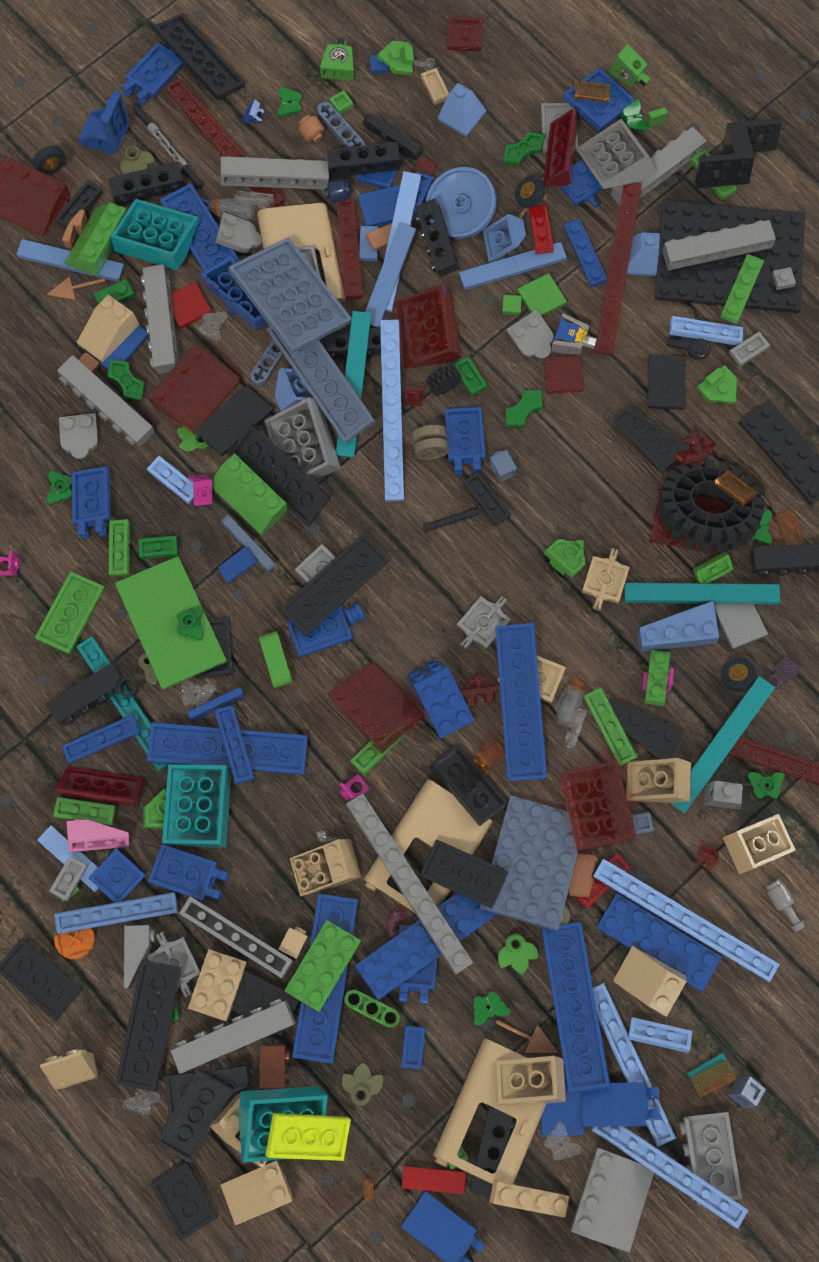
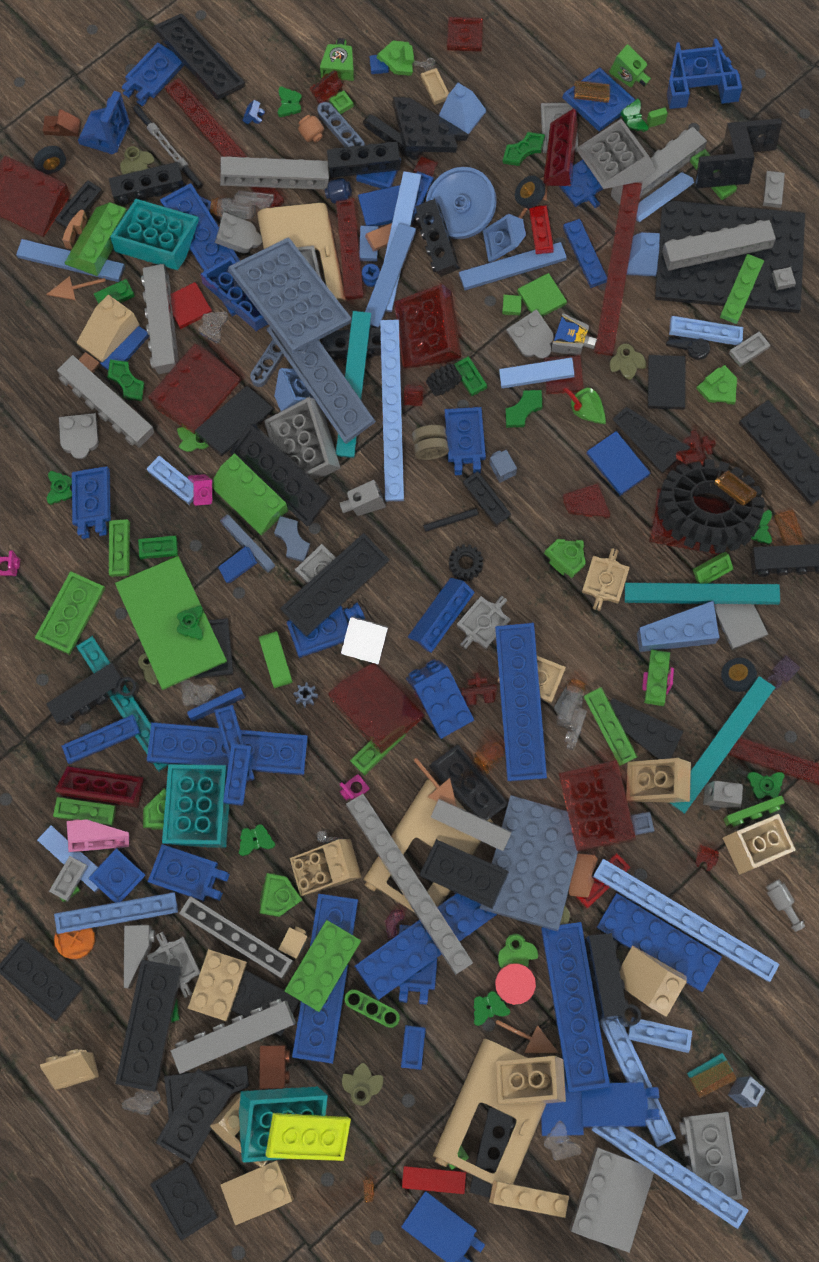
(62, 125): none -> copper slope
(237, 774): none -> blue plate
(263, 840): none -> green animal
(277, 895): none -> bright green plate
(288, 531): none -> sand blue tile
(309, 700): none -> sand blue gear
(326, 87): none -> clear red hips
(364, 499): none -> light grey torso
(364, 640): none -> tile
(368, 278): none -> blue wheel
(424, 129): none -> black wing
(441, 614): none -> blue panel
(442, 792): none -> nougat piece
(465, 573): none -> black tyre
(471, 824): none -> light grey tile
(515, 983): none -> coral tile
(536, 373): none -> light blue tile
(587, 405): none -> bright green piece
(587, 502): none -> clear red wing
(606, 980): none -> black hinge
(618, 463): none -> blue tile
(627, 364): none -> olive plate
(663, 195): none -> light blue tile
(702, 68): none -> blue wedge
(754, 812): none -> bright green plate
(773, 189): none -> light grey plate

